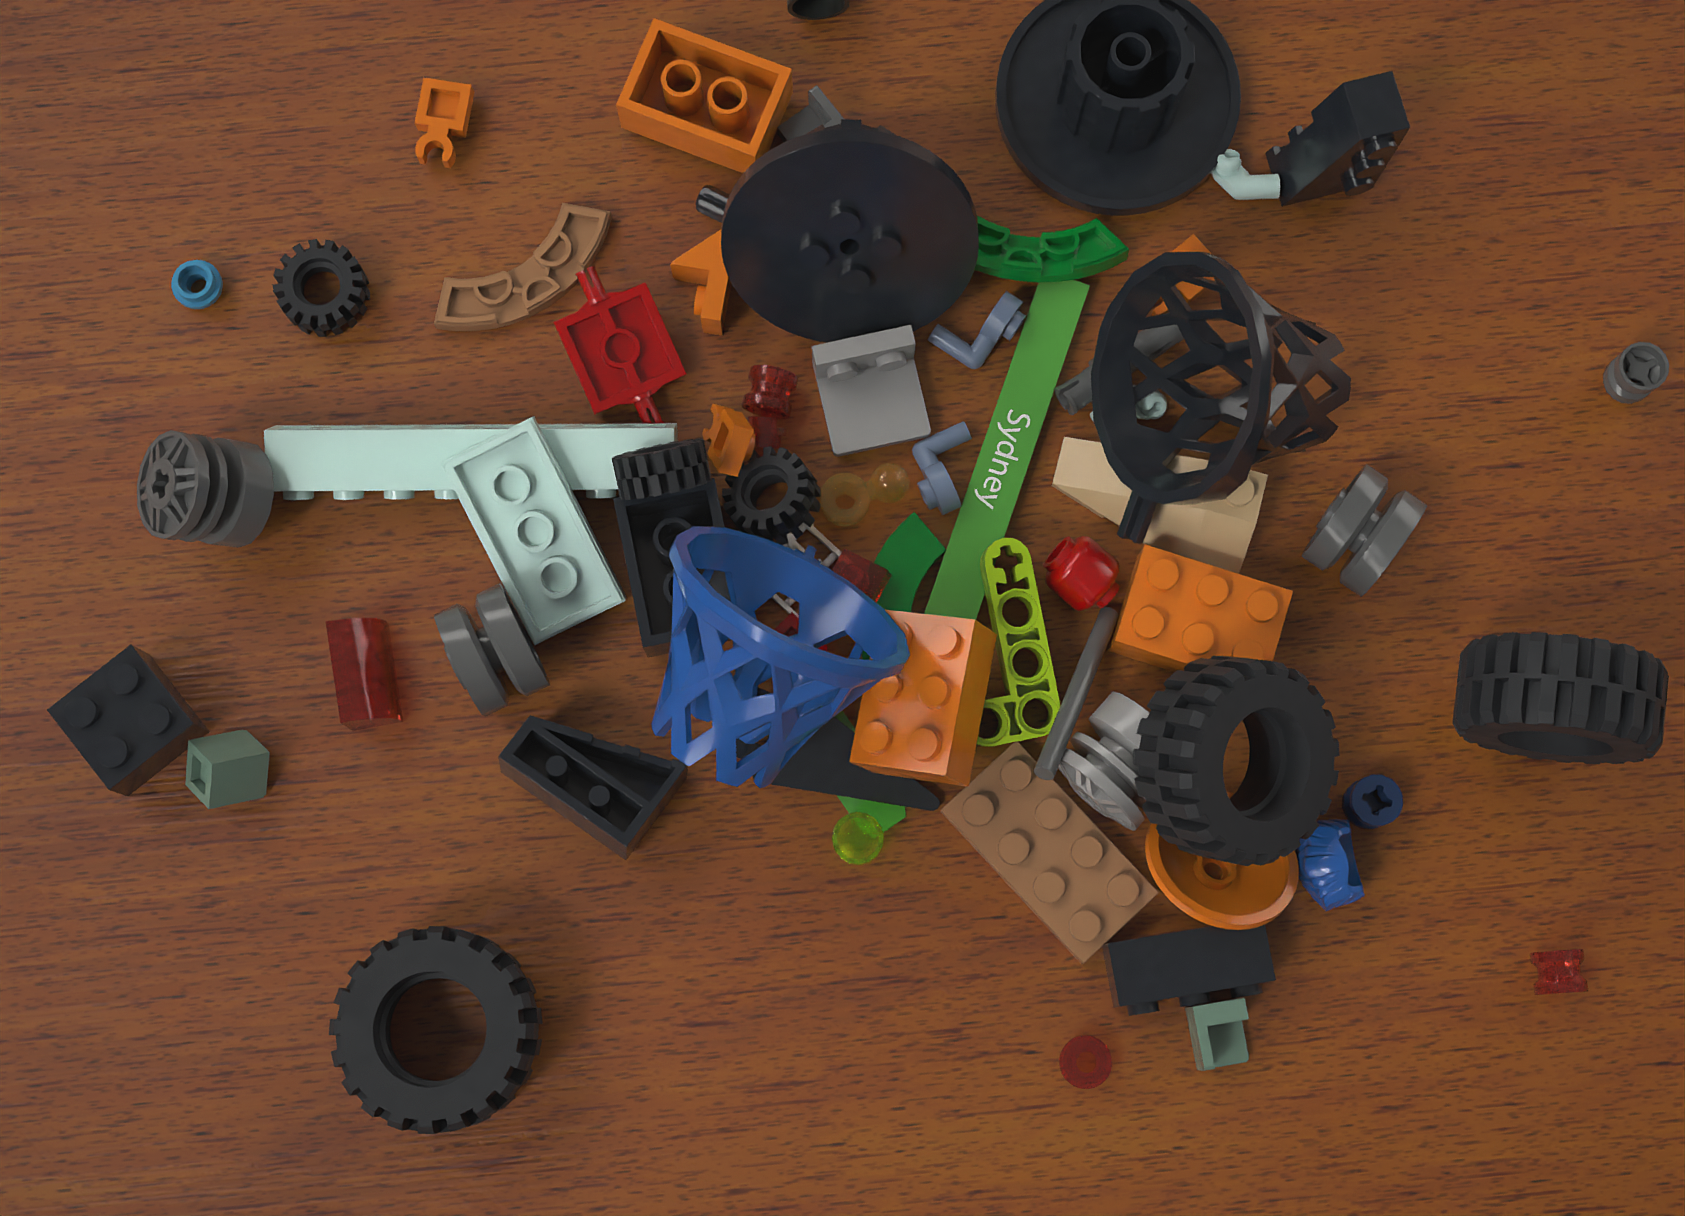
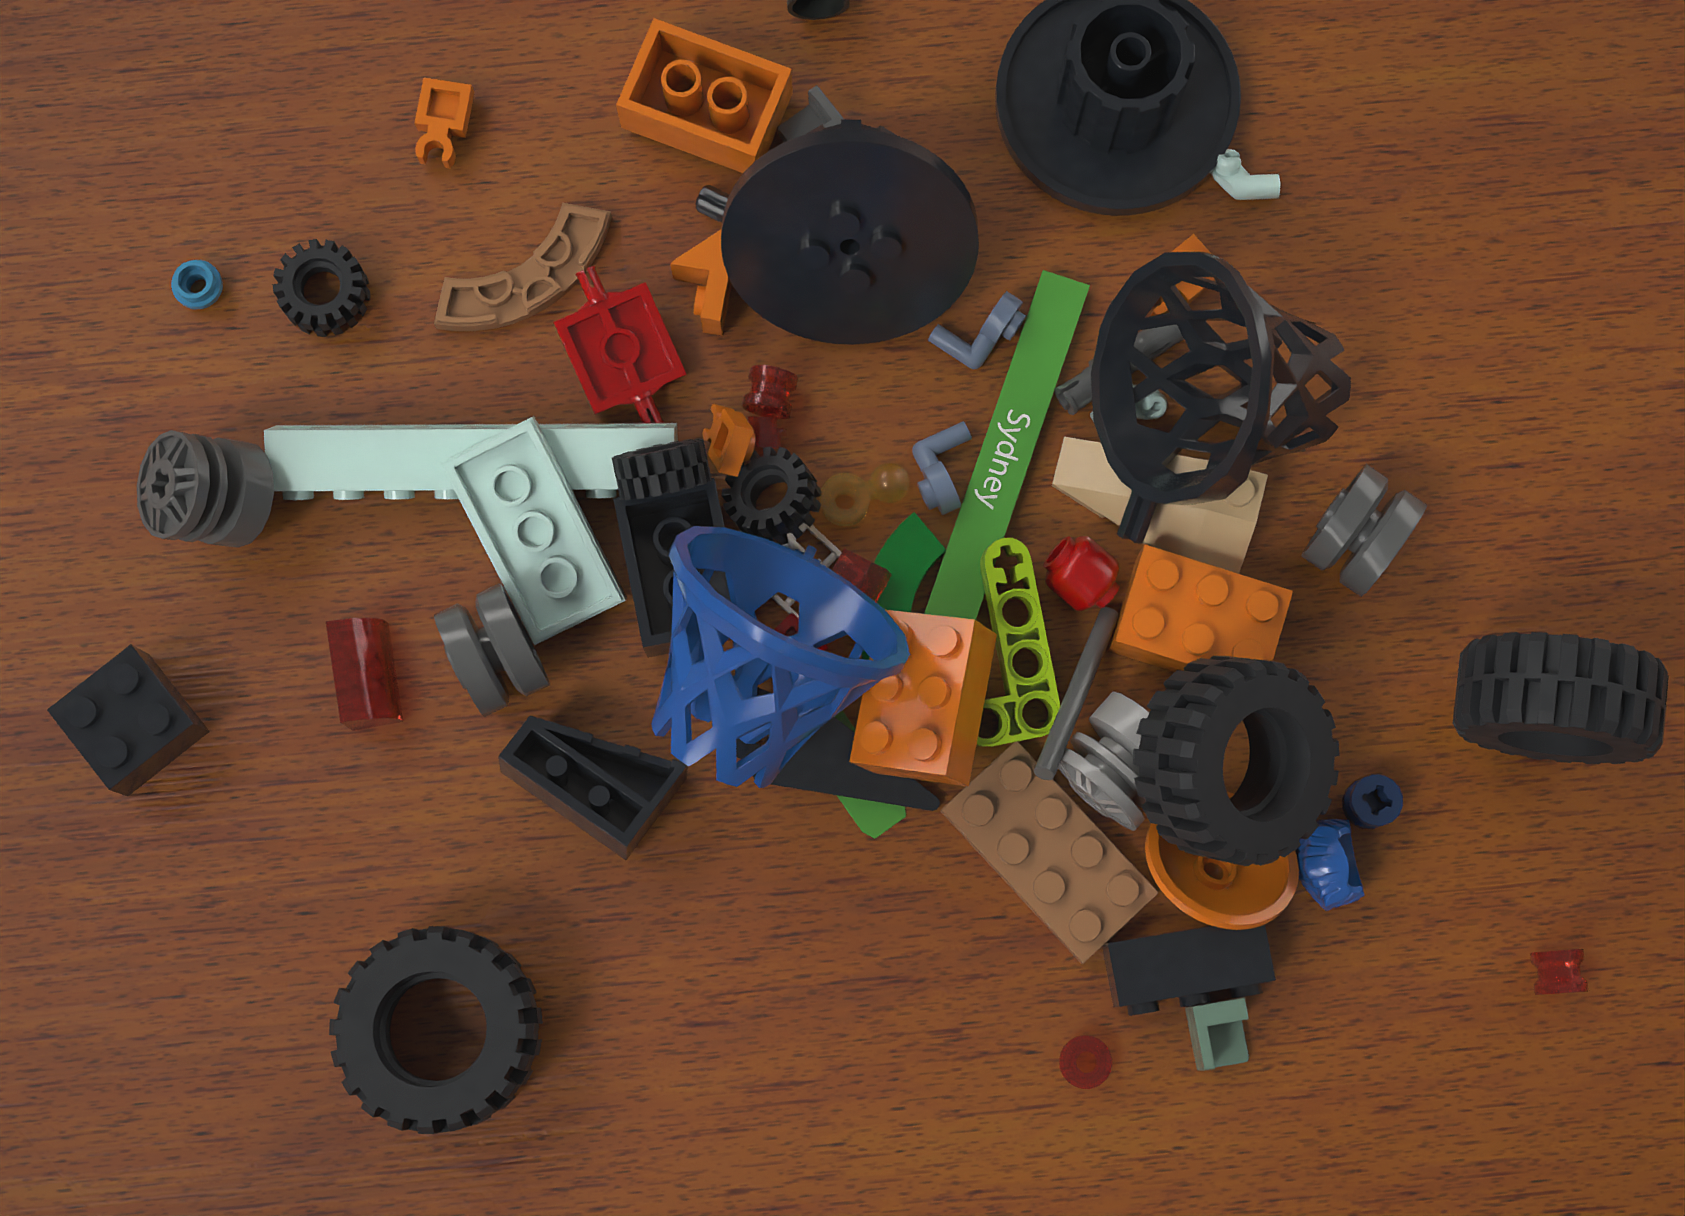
(227, 768): sand green panel -> none
(858, 846): clear neon green wheel -> none
(870, 391): light grey bracket -> none
(1050, 257): green tile -> none
(1345, 144): black wedge -> none
(1644, 364): dark grey wheel -> none

